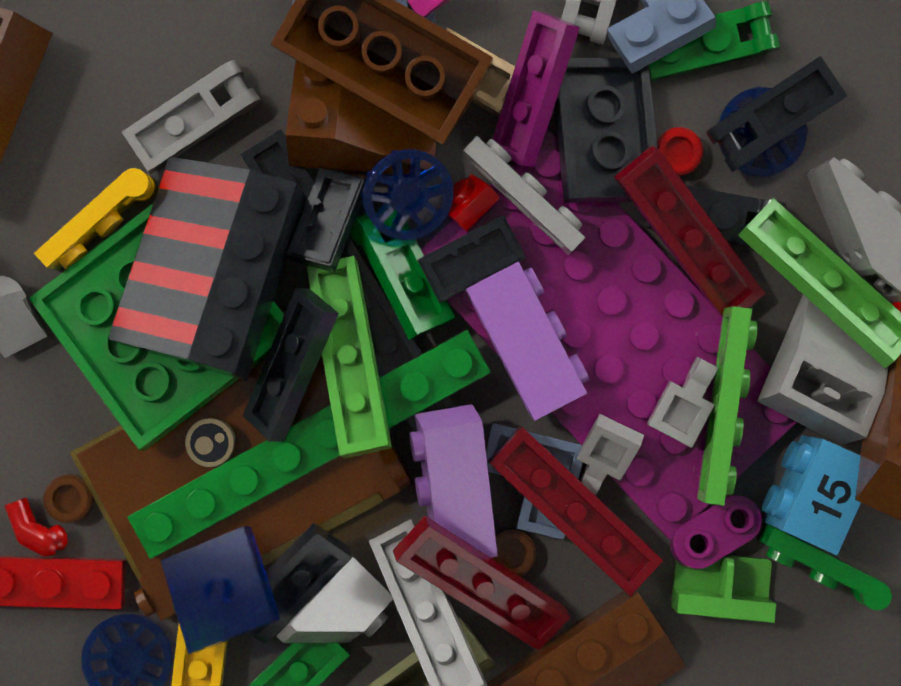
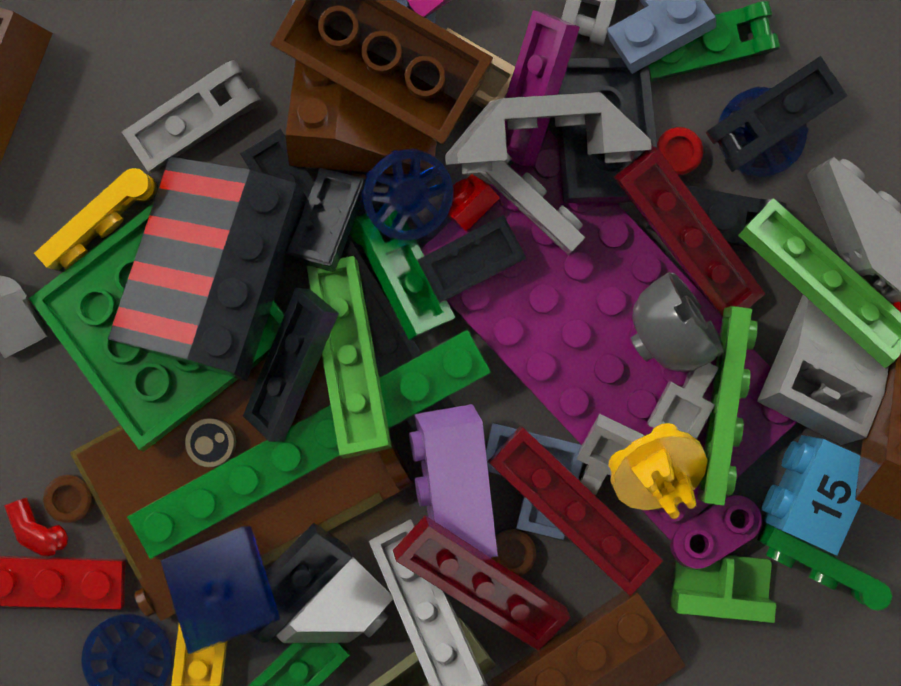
(528, 340): medium lavender brick -> none
(606, 128): none -> light grey slope
(659, 470): none -> yellow plate
(673, 327): none -> dark grey cylinder

